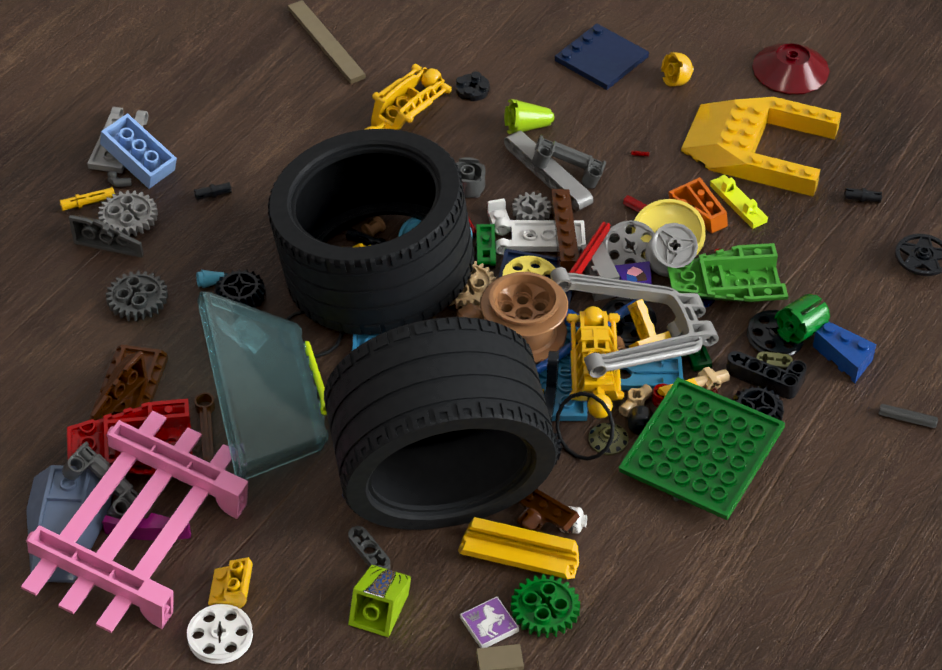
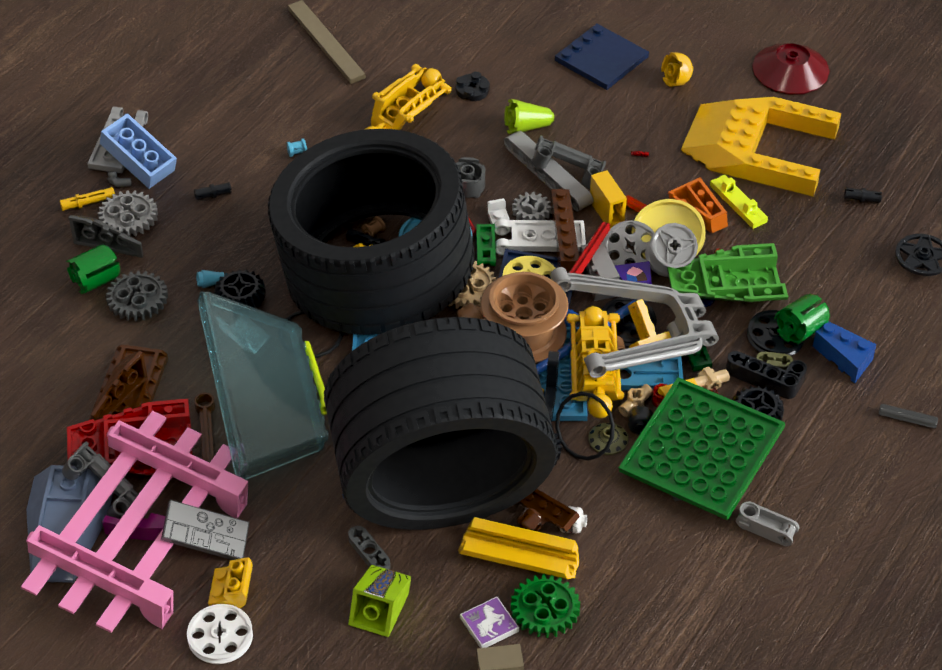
(93, 268): none -> green cylinder
(205, 530): none -> light grey tile
(296, 147): none -> medium azure bush
(608, 198): none -> yellow brick
(766, 523): none -> light grey piece

